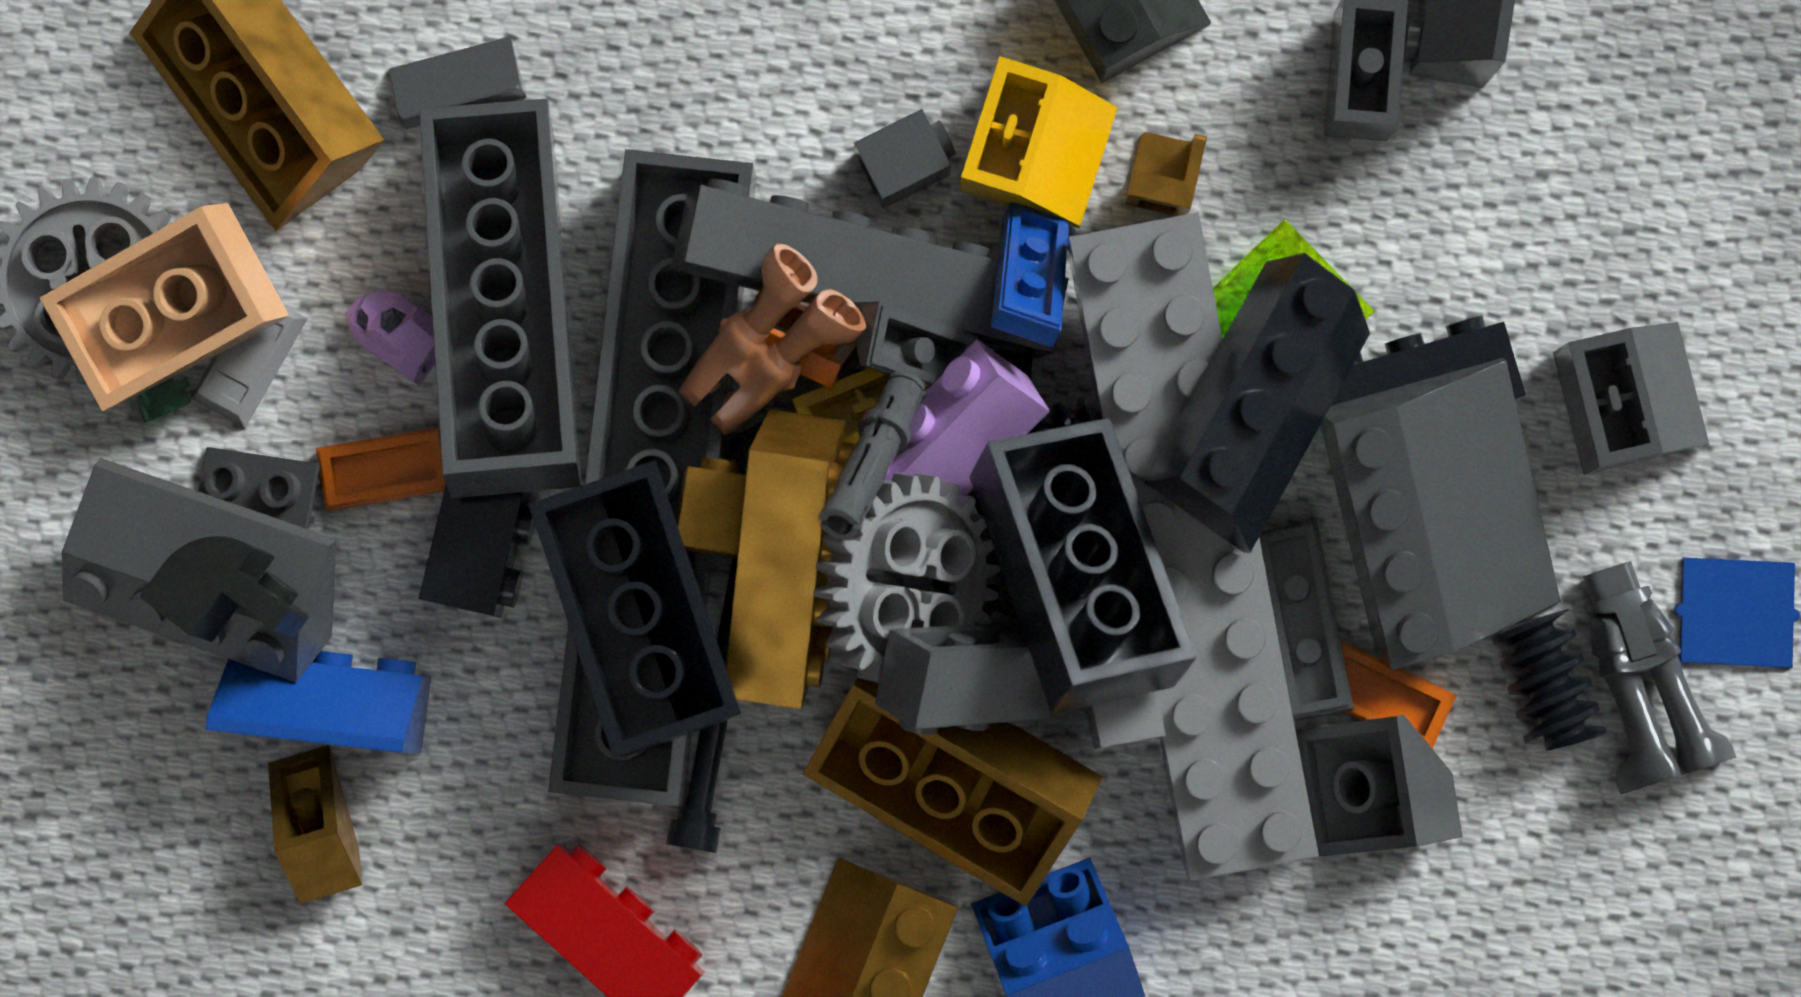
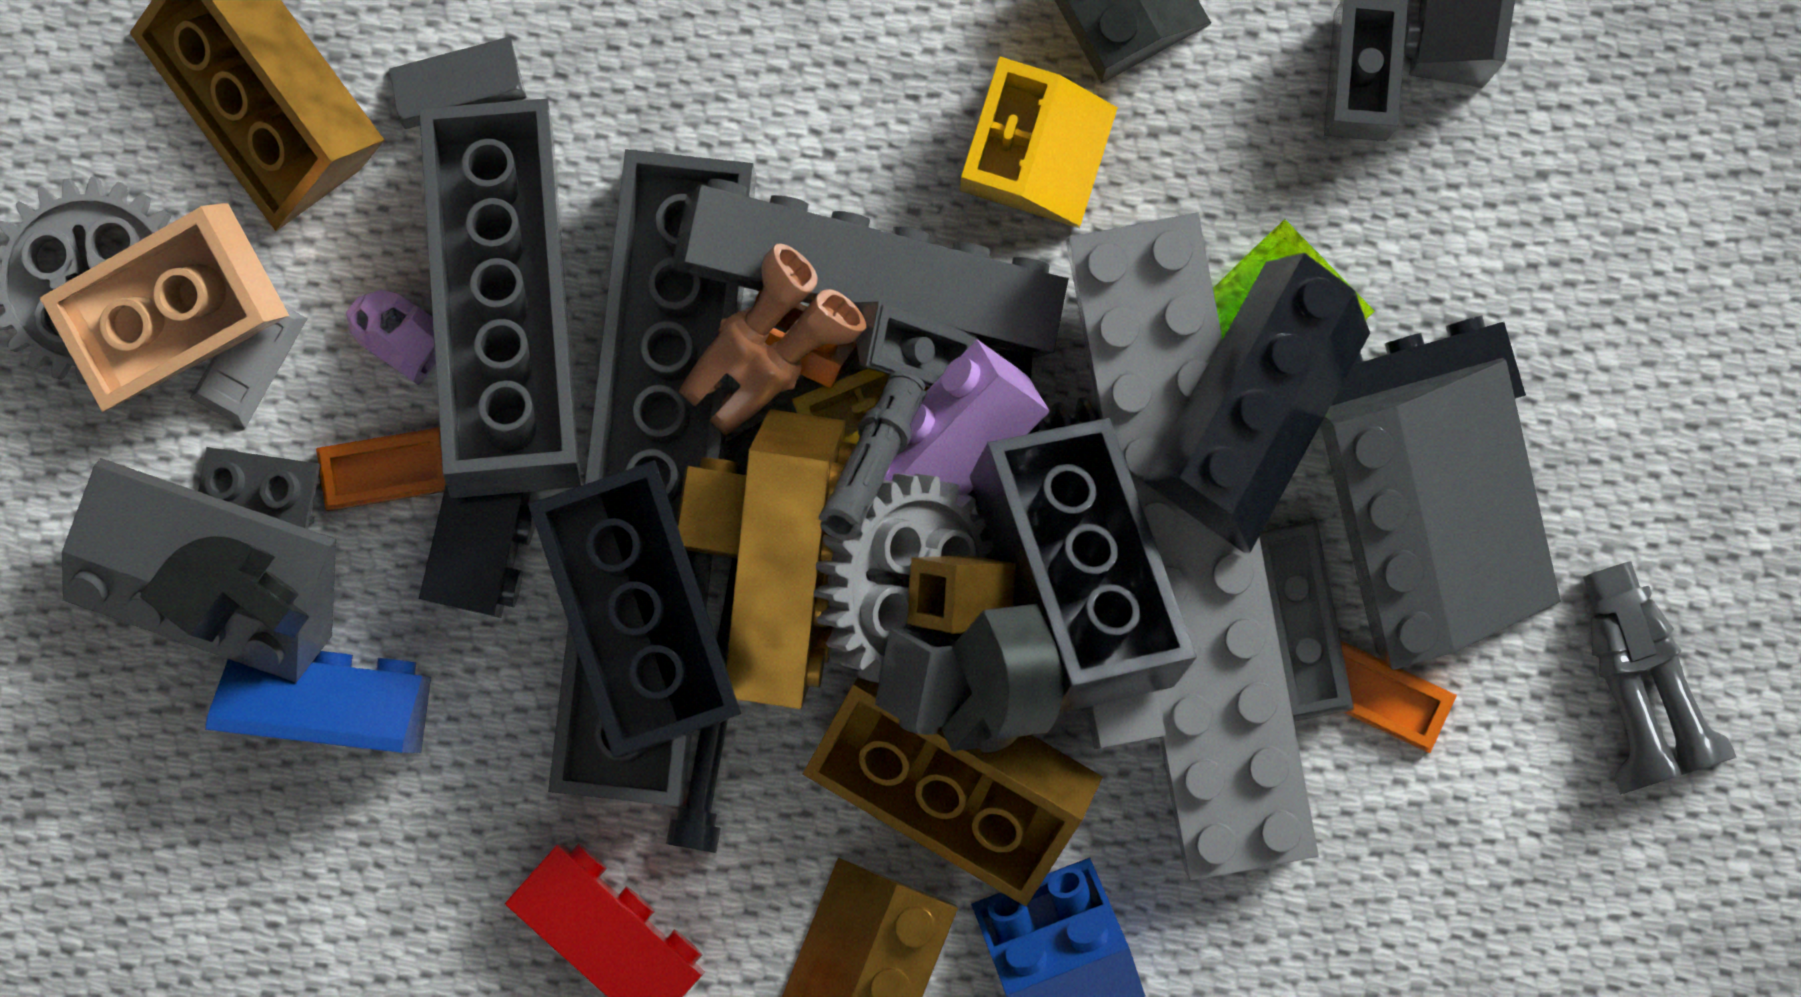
(161, 399): clear green plate -> none
(313, 825): pearl gold slope -> none
(905, 157): dark grey brick -> none
(954, 590): none -> pearl gold brick
(1012, 680): none -> pearl dark grey brick
(1030, 275): blue tile -> none
(1165, 173): pearl gold panel -> none
(1376, 787): dark grey slope -> none
(1548, 682): black piece -> none
(1630, 396): dark grey slope -> none
(1737, 612): blue piece -> none

